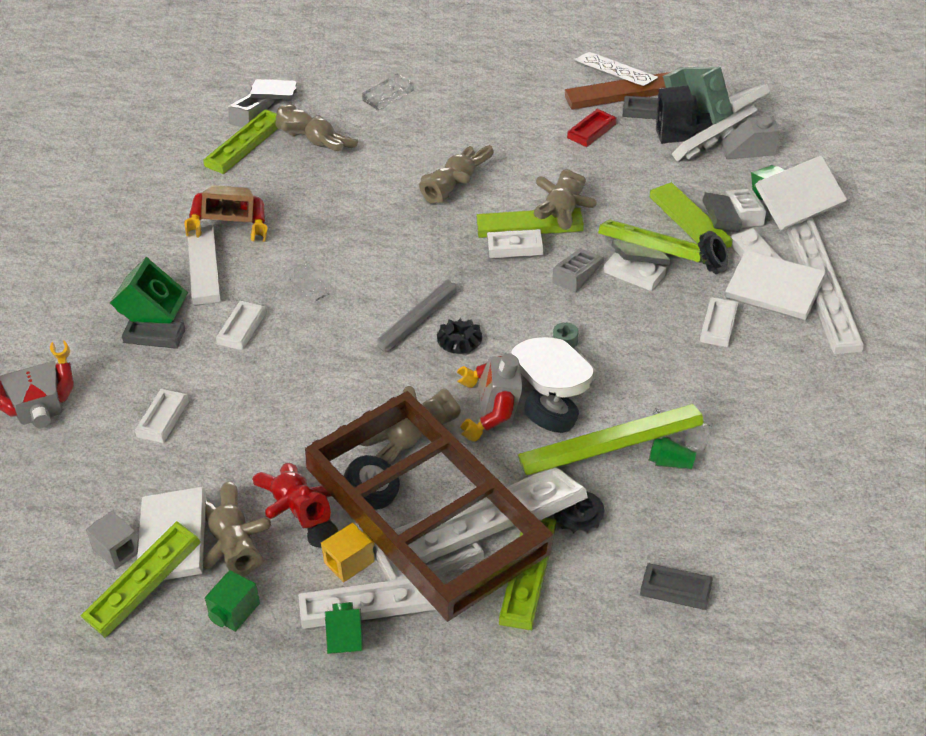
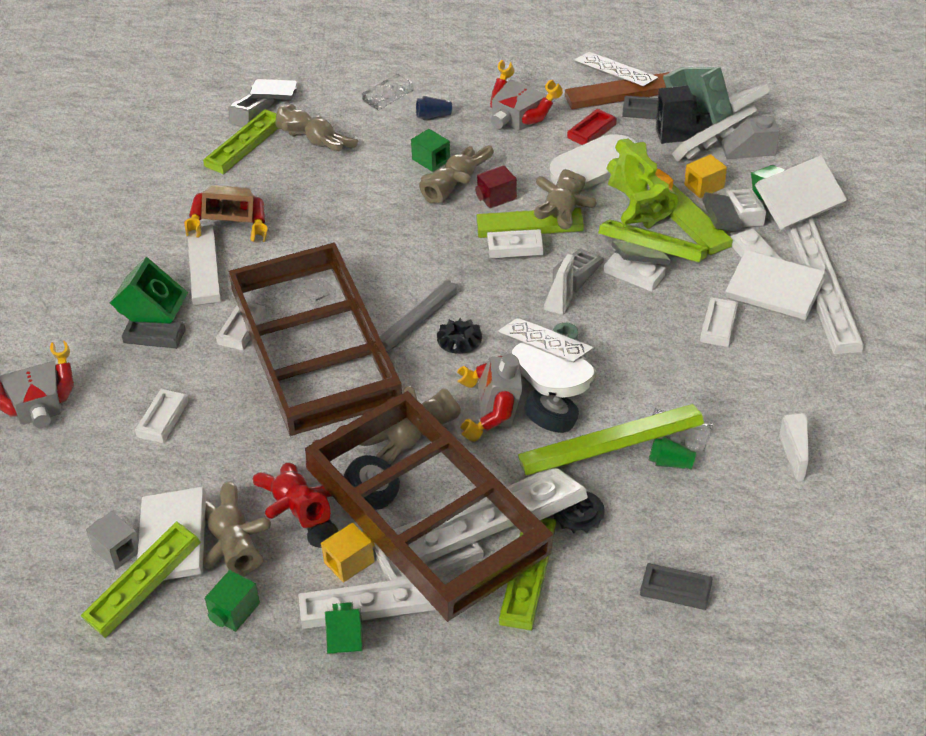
(332, 407): none -> reddish brown window
(430, 150): none -> green brick
(432, 107): none -> dark blue cone
(496, 186): none -> dark red brick
(518, 104): none -> torso
(545, 339): none -> white sticker
(562, 288): none -> white slope
(588, 160): none -> white tile
(631, 176): none -> lime hips
(705, 175): none -> yellow brick
(713, 252): black gear -> none
(795, 443): none -> white slope

